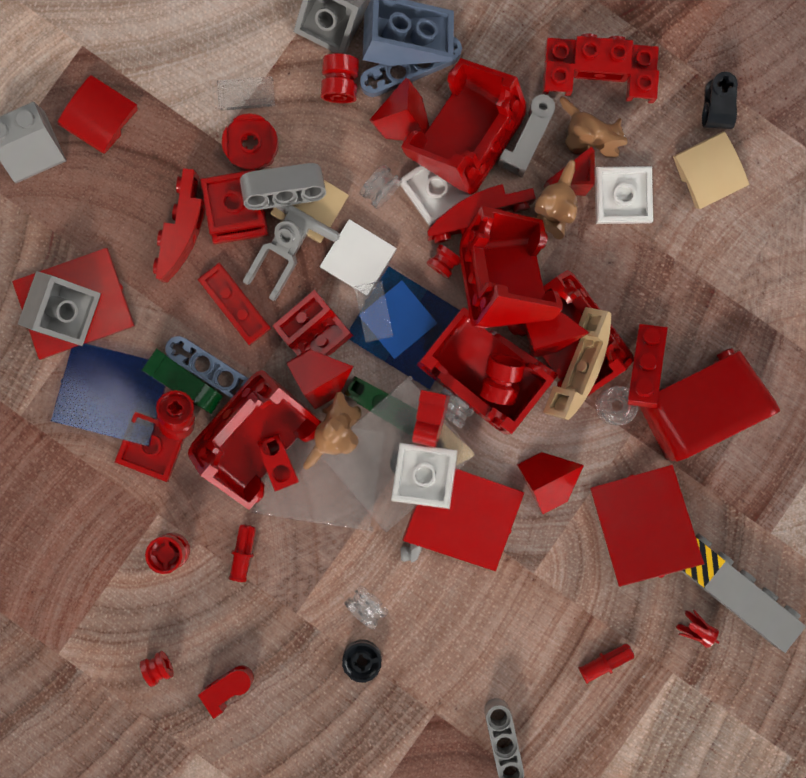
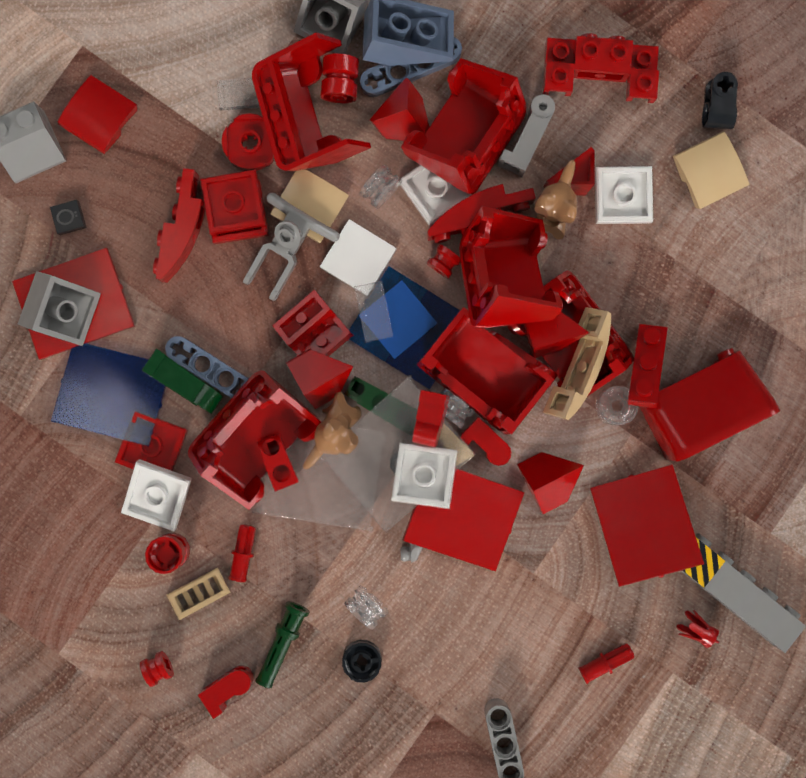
(68, 217): none -> black tile
(156, 495): none -> white tile
(175, 415): red wheel -> none
(224, 590): none -> tan slope
(234, 304): red tile -> none
(282, 186): light grey beam -> none
(286, 632): none -> dark green pin
(288, 110): none -> red windscreen
(495, 448): none -> red leg
(503, 375): red wheel -> none
(589, 131): medium nougat animal -> none

